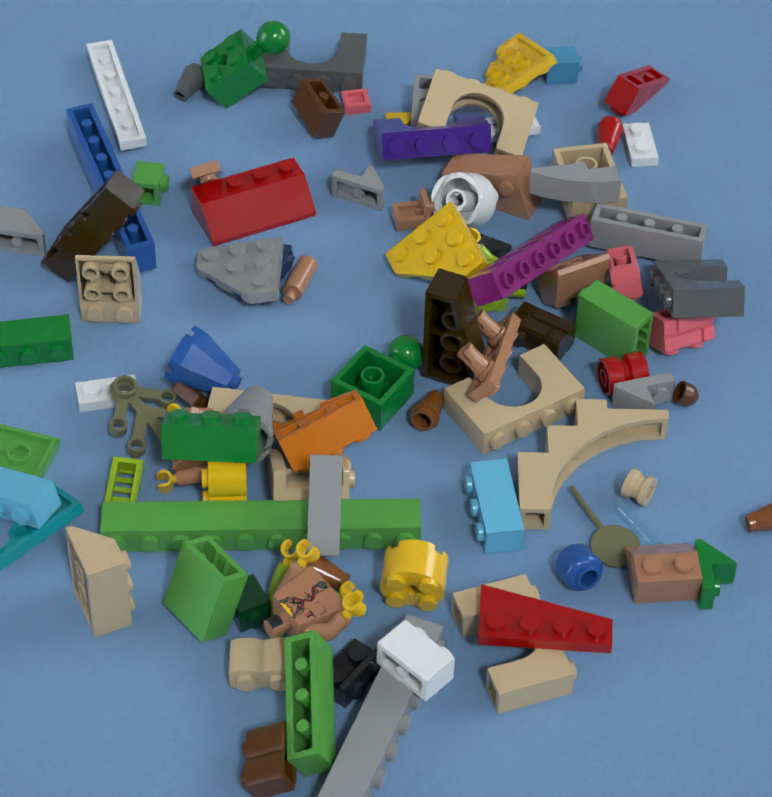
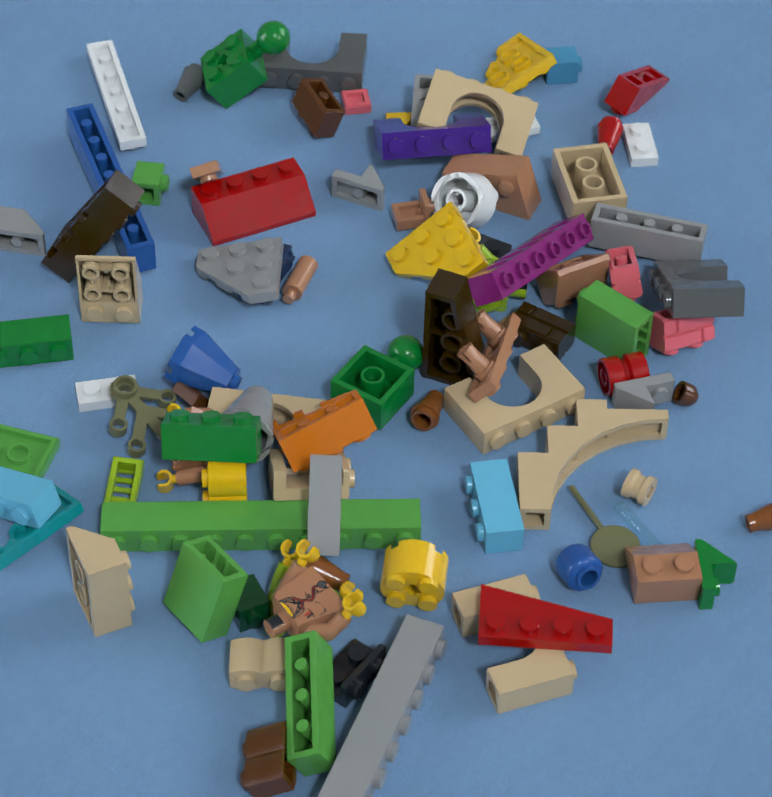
(415, 660): white brick -> none
(576, 183): light grey slope -> none

